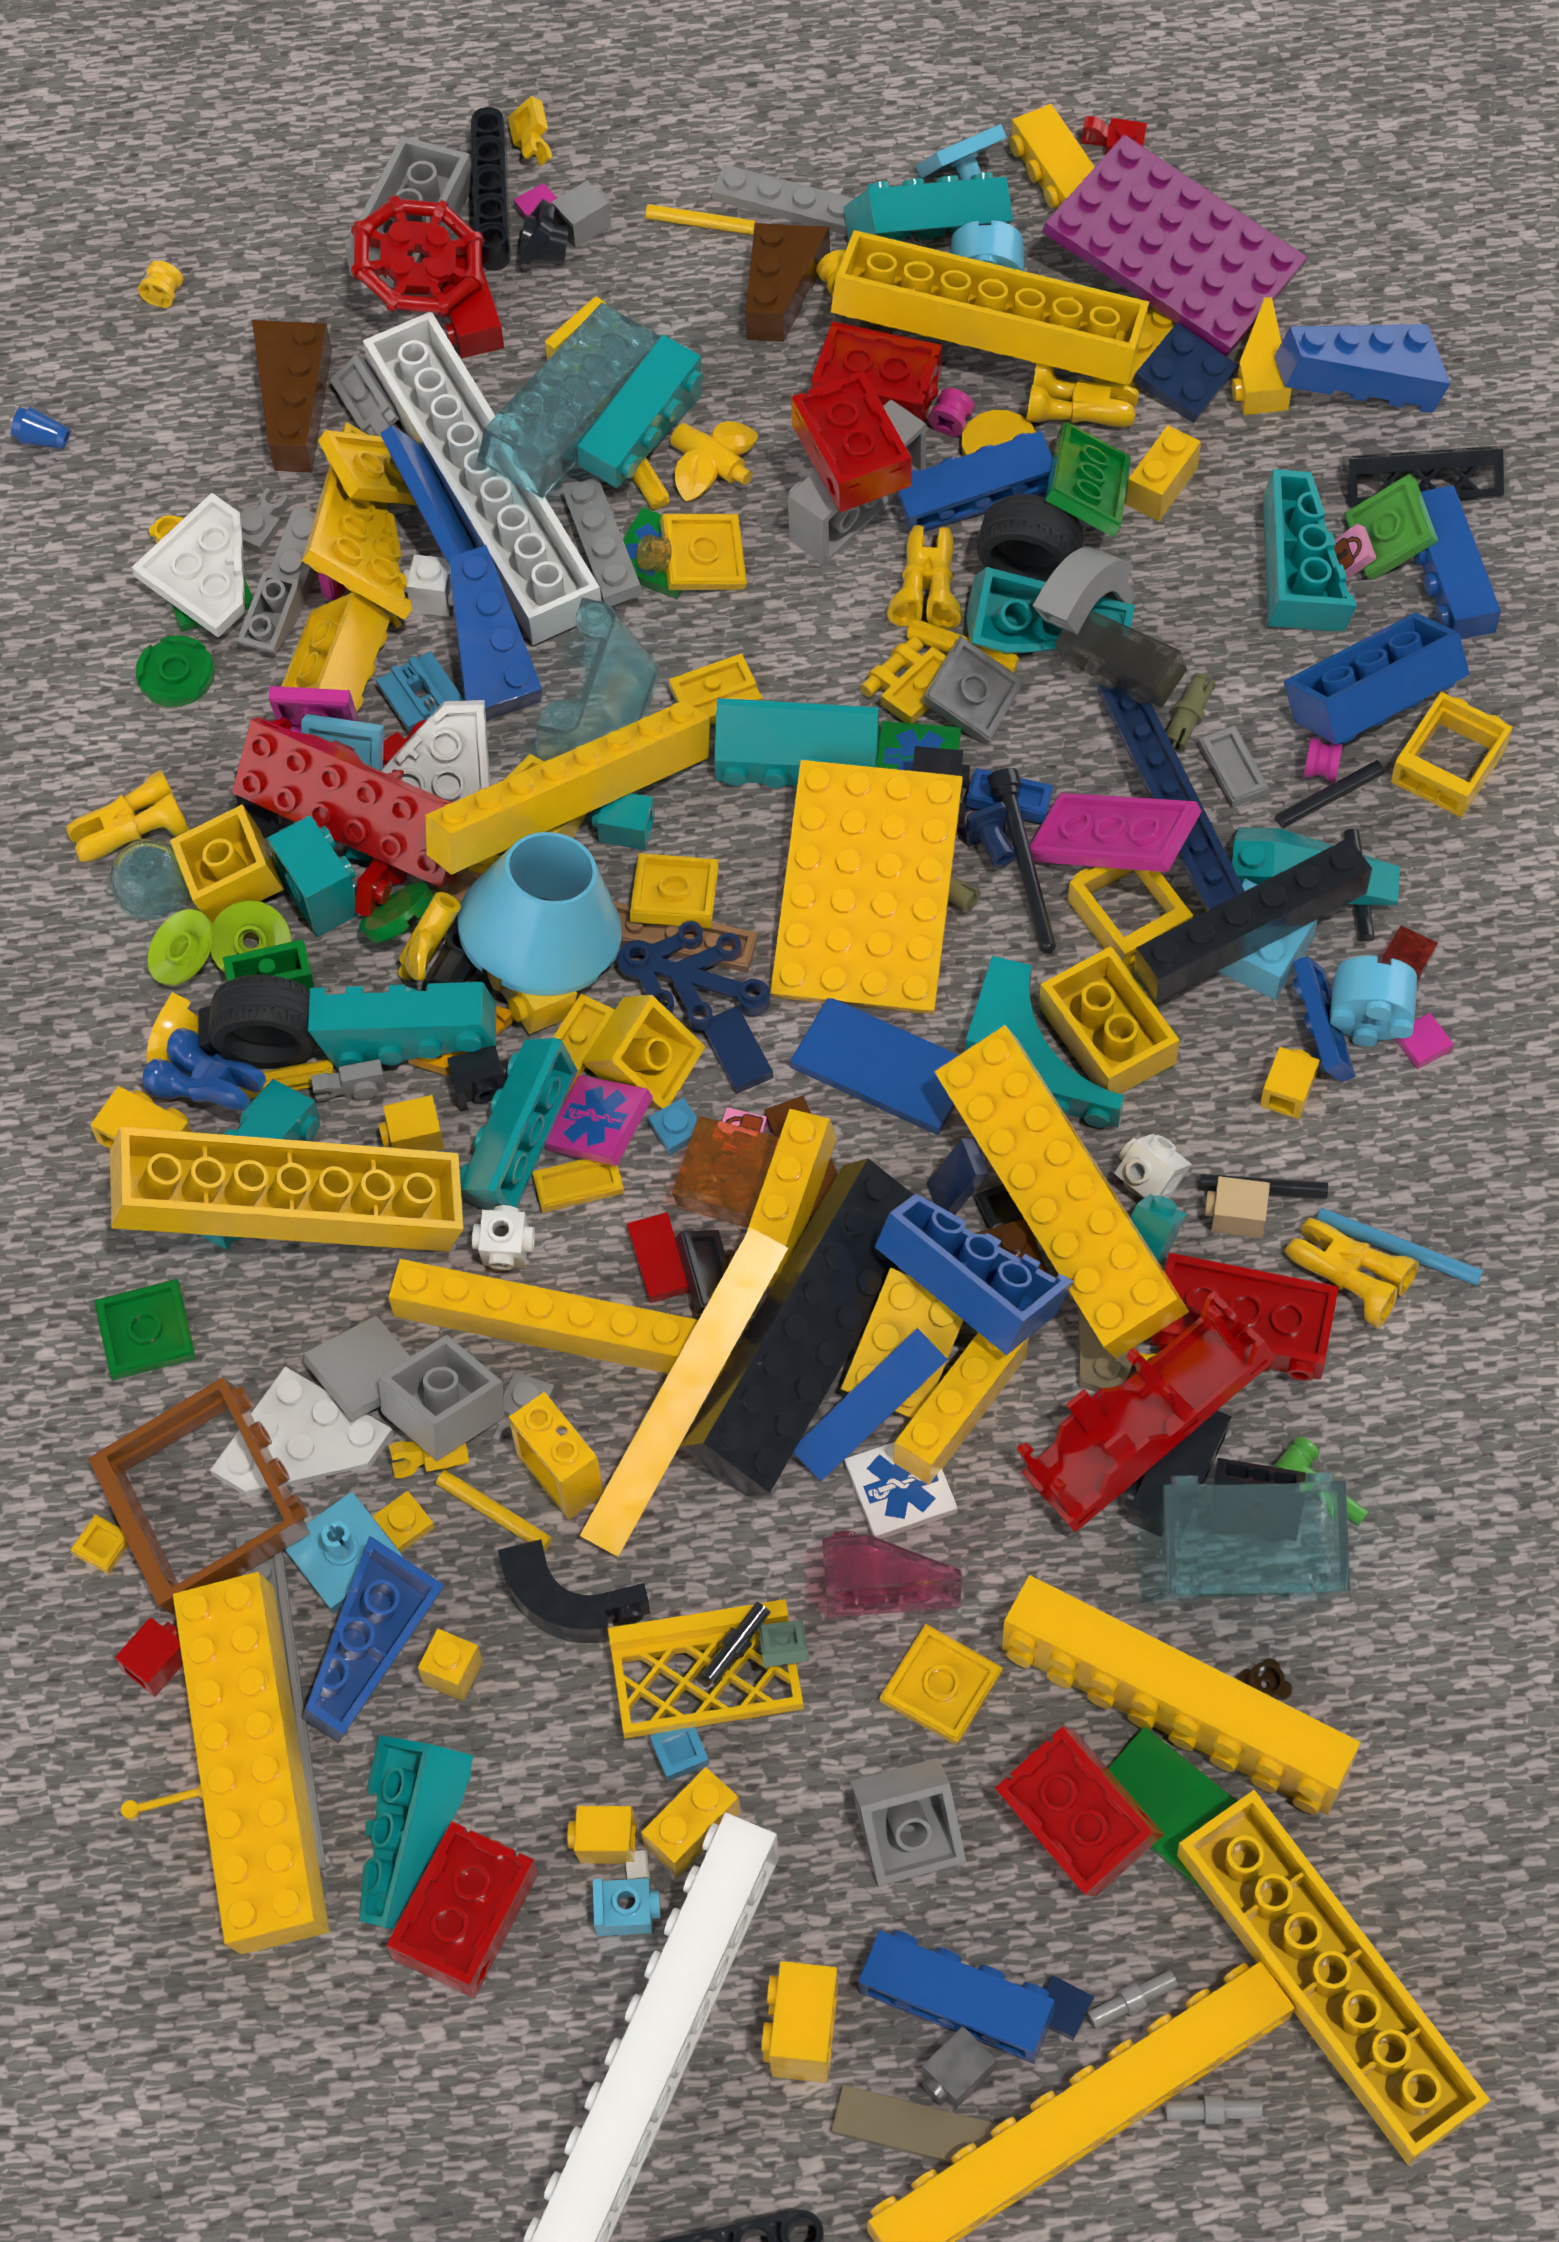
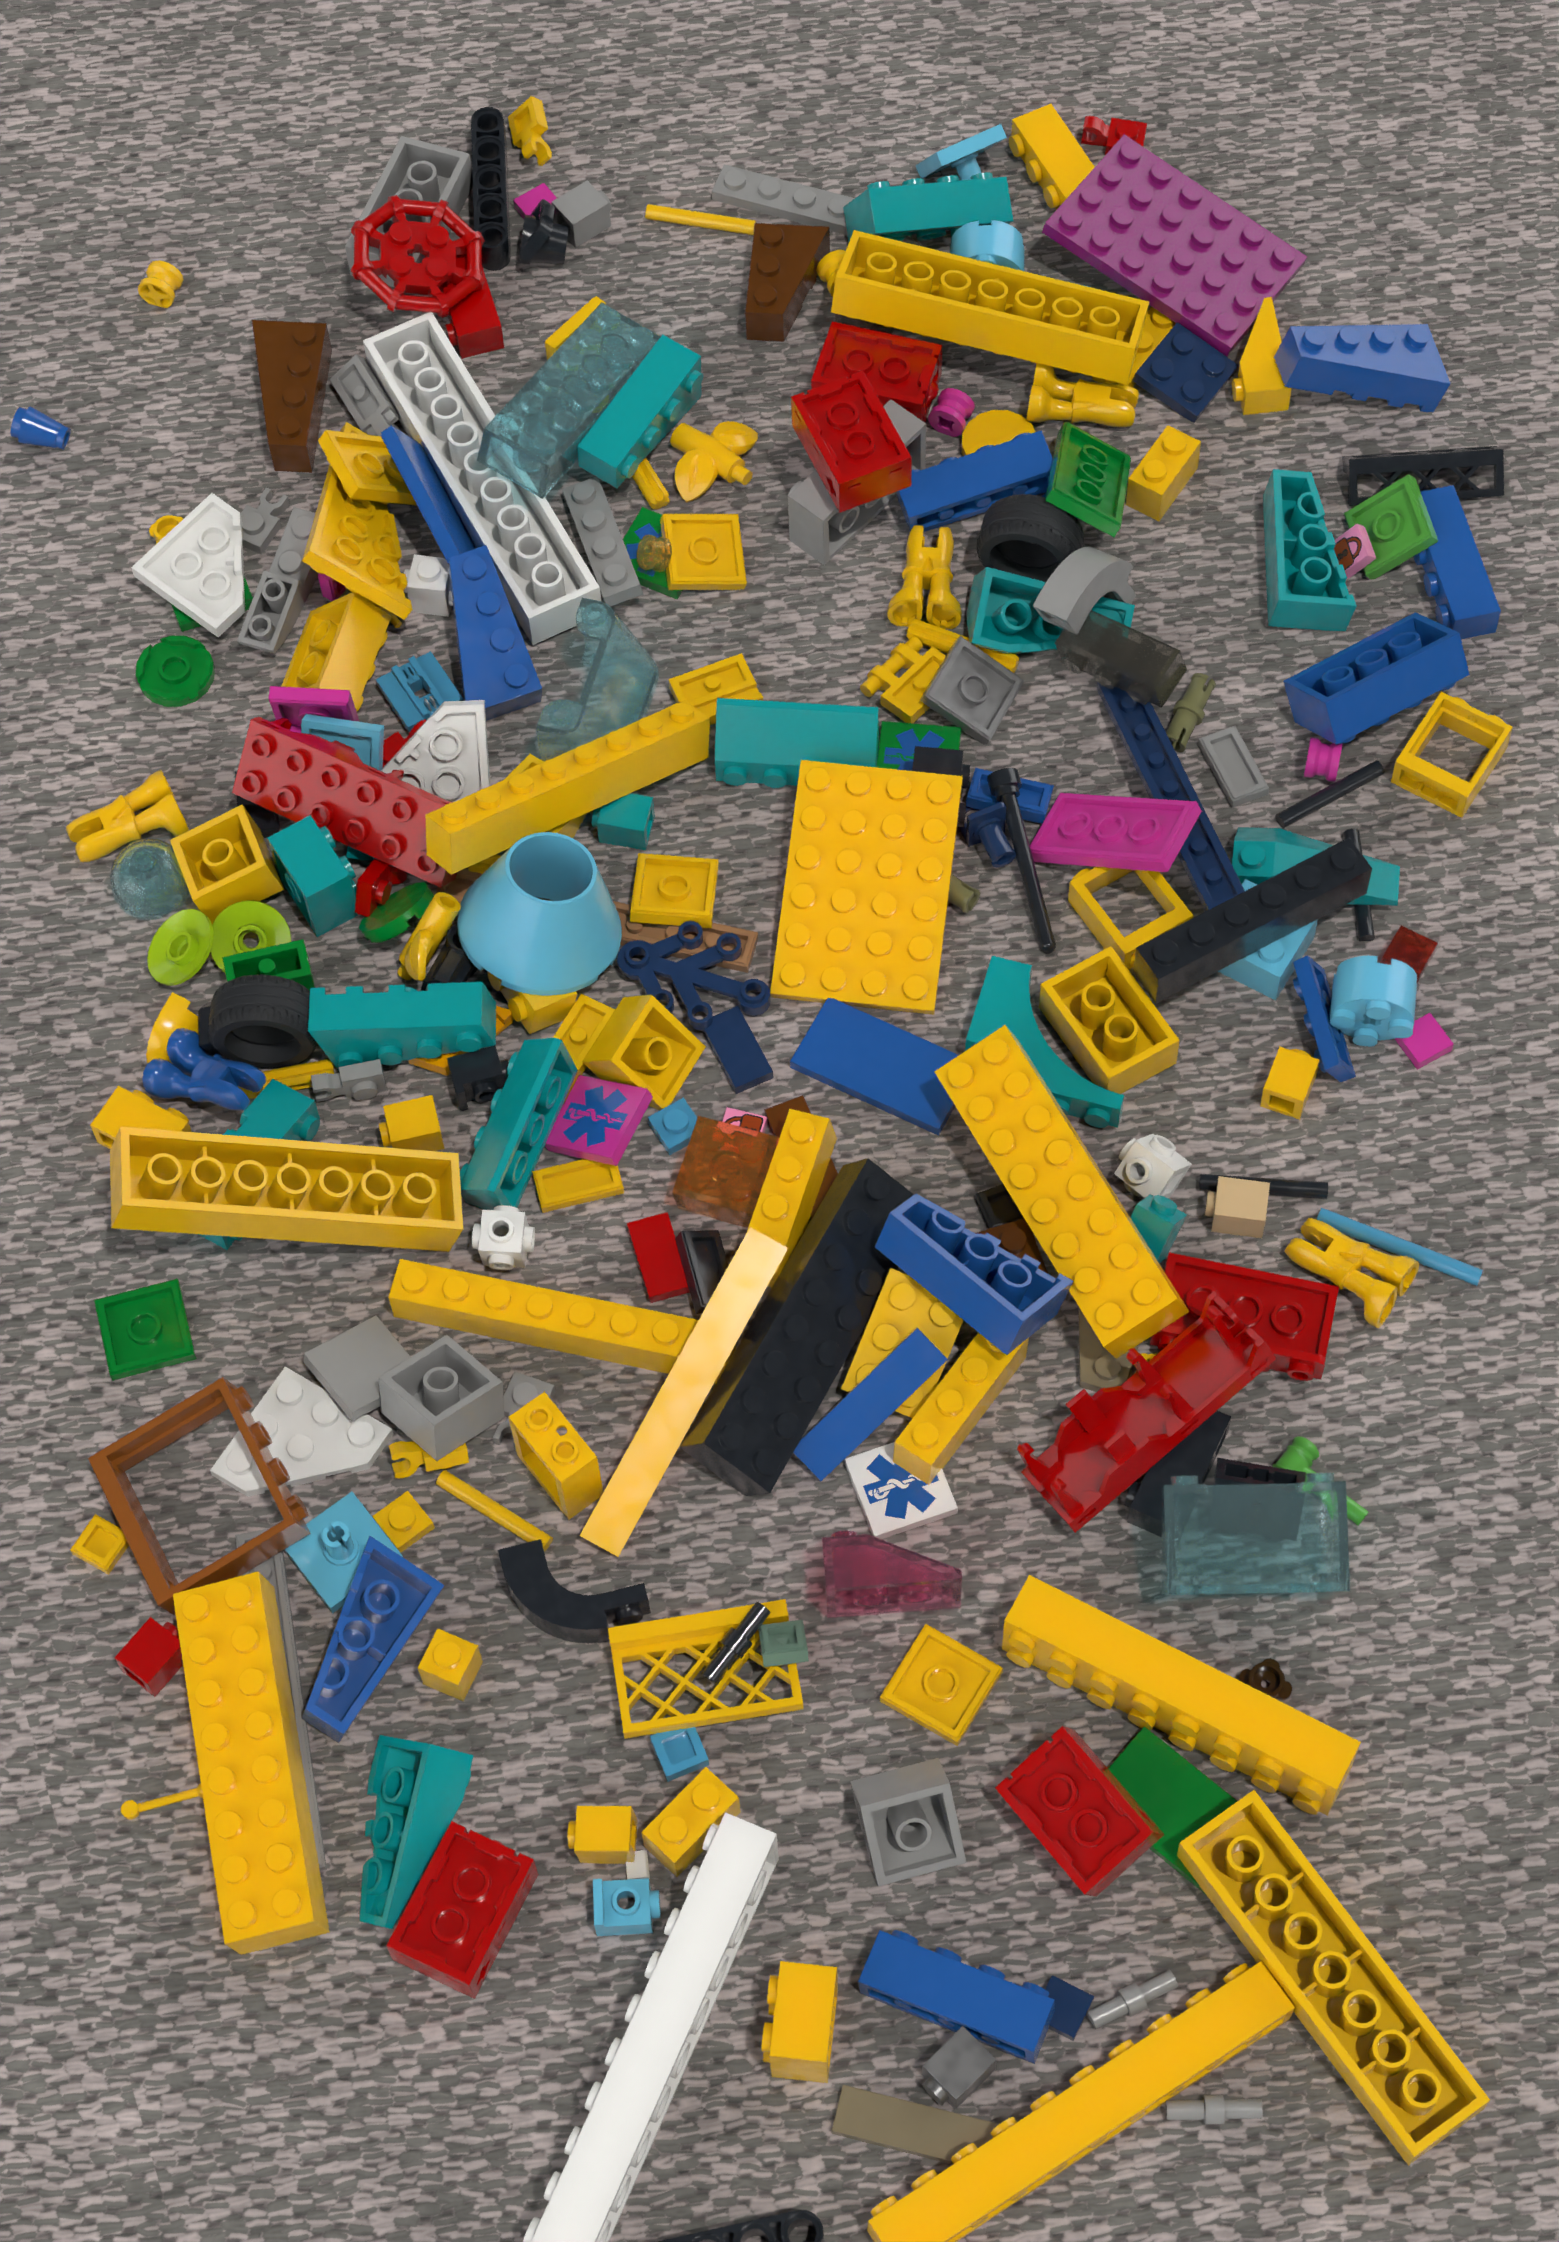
(958, 1176): dark blue tile -> none

